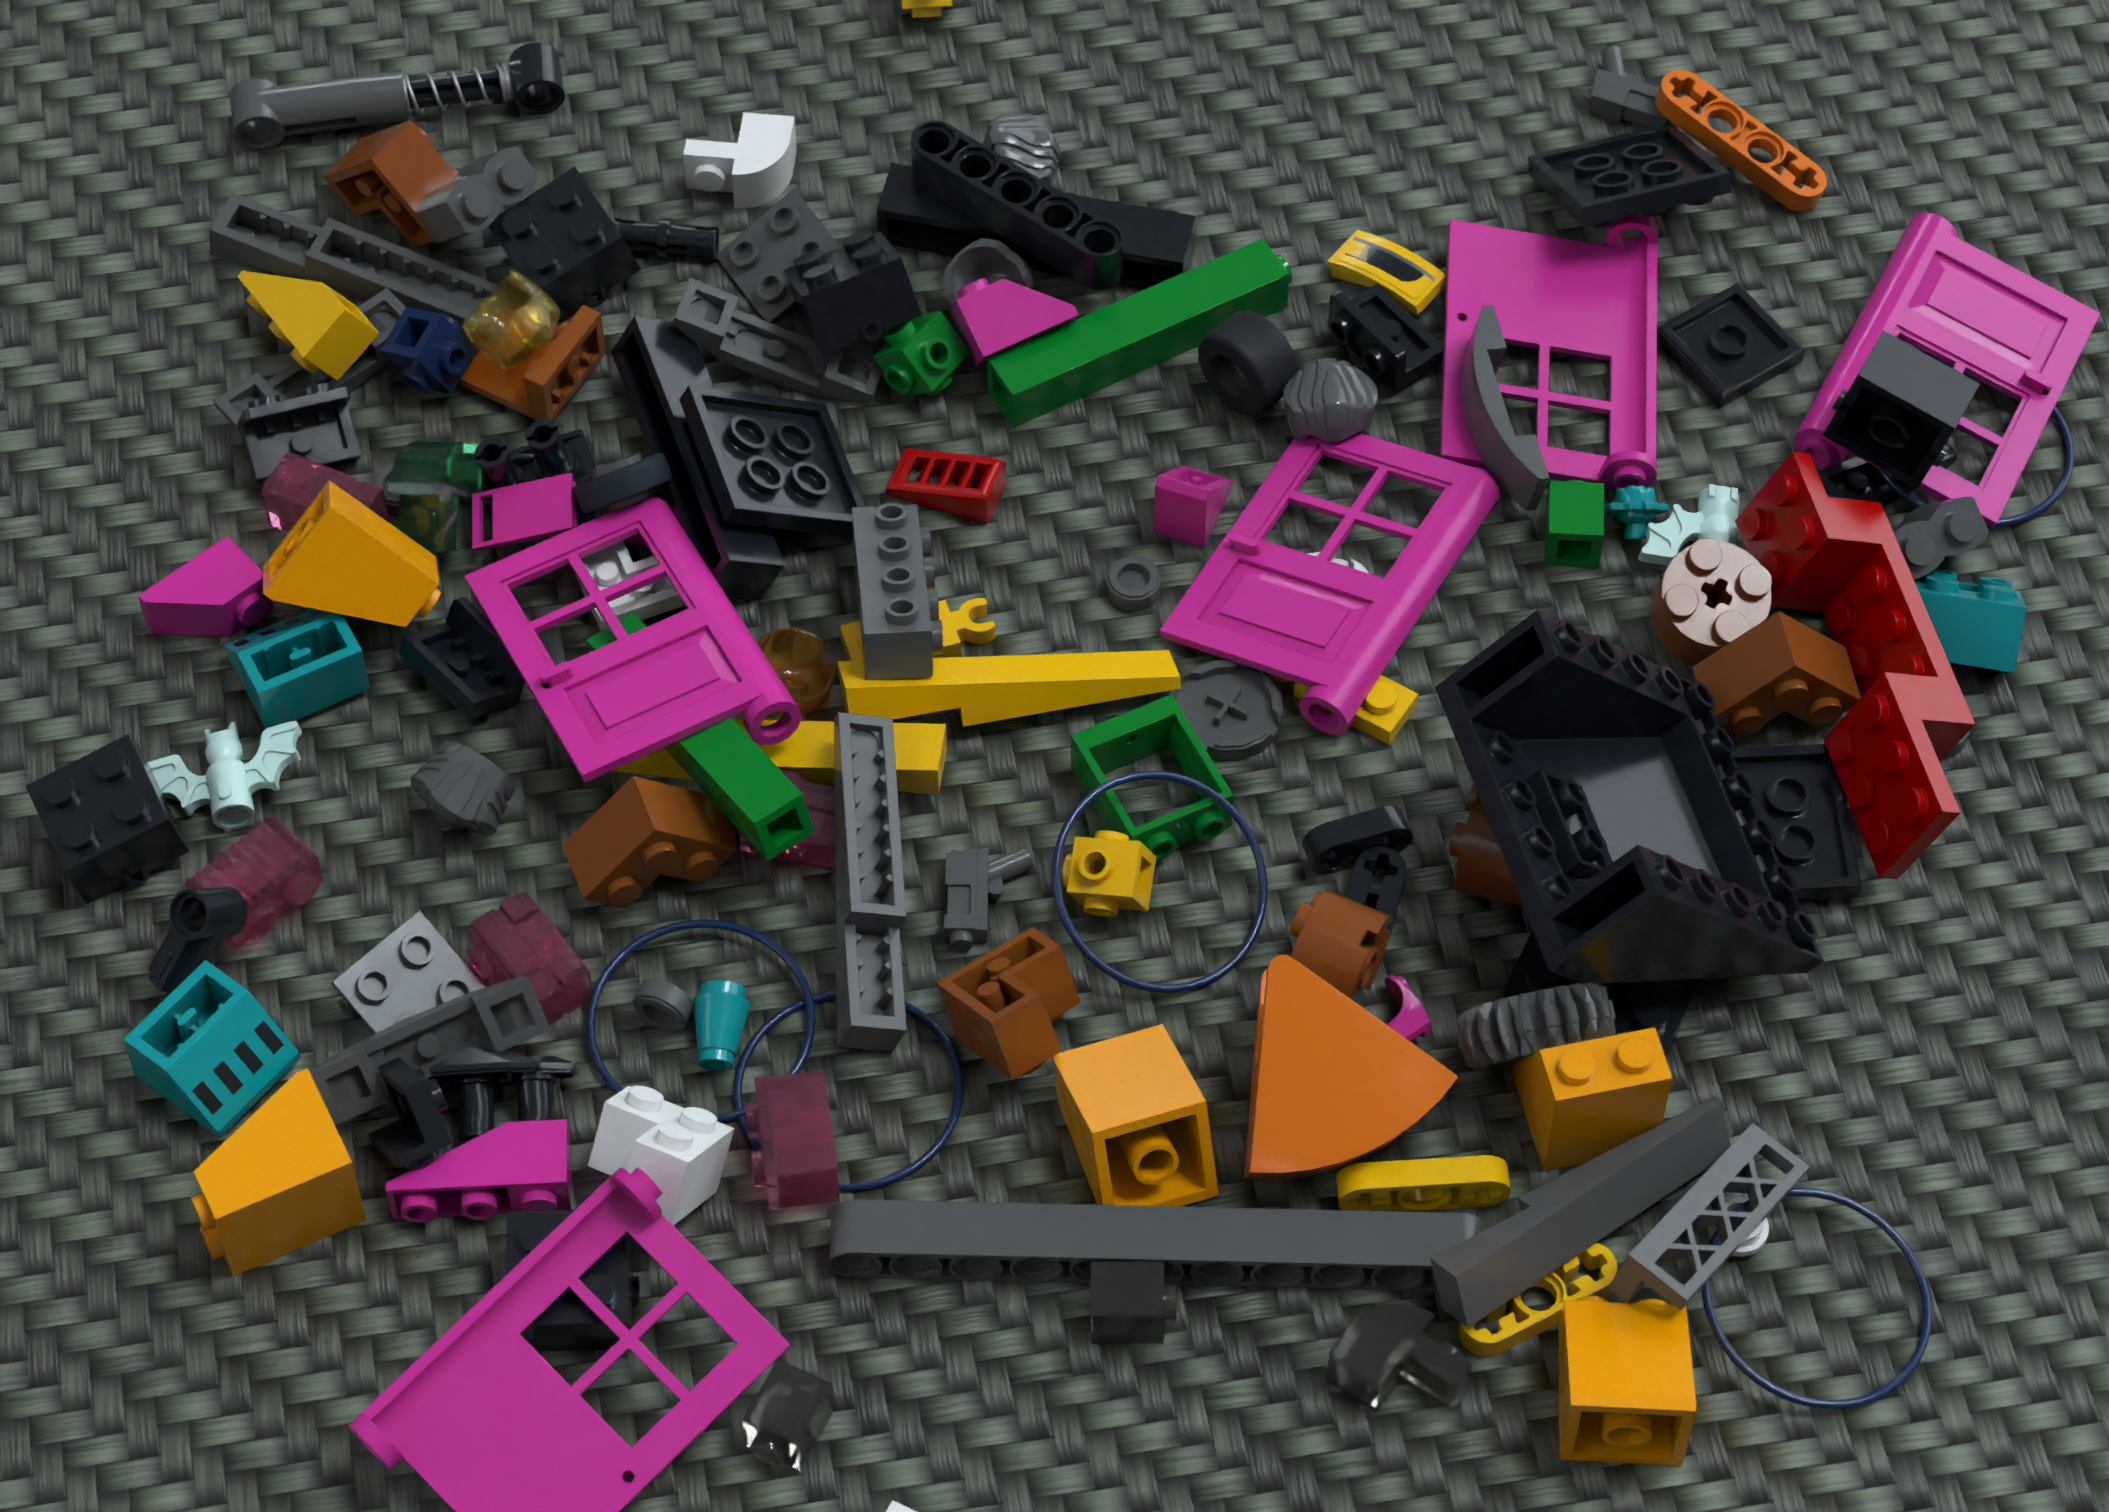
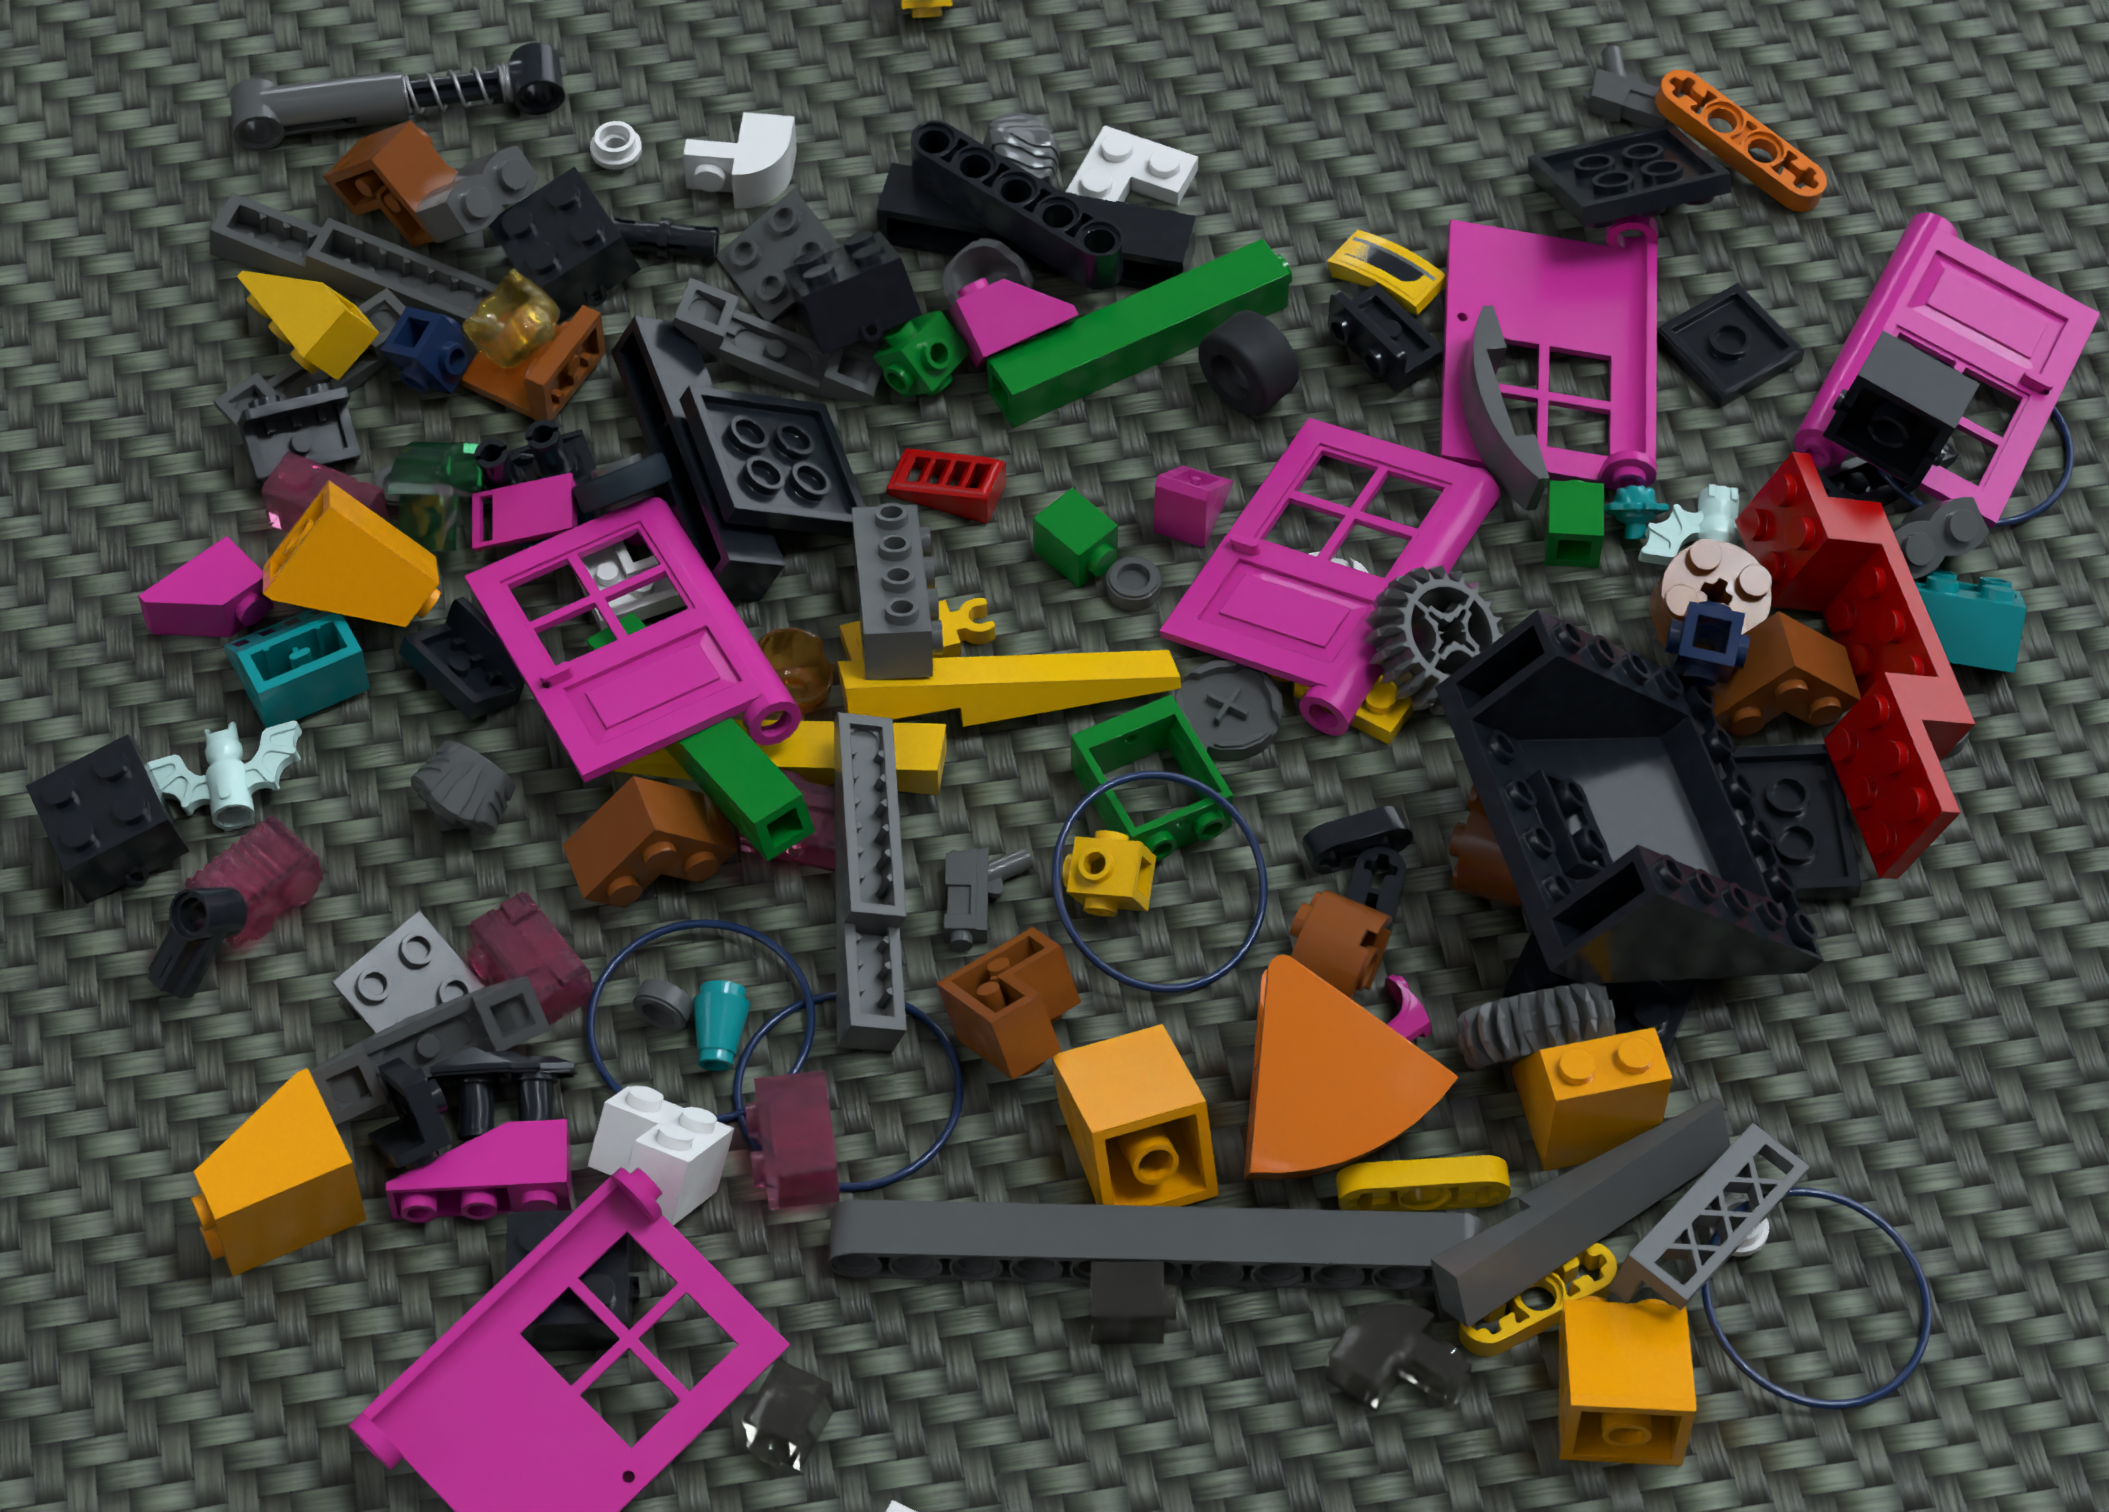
(210, 1049): teal slope -> none
(615, 145): none -> white plate
(1075, 538): none -> green brick
(1128, 163): none -> white plate
(1329, 401): dark grey hair -> none
(1426, 643): none -> dark grey gear
(1712, 625): none -> dark blue brick

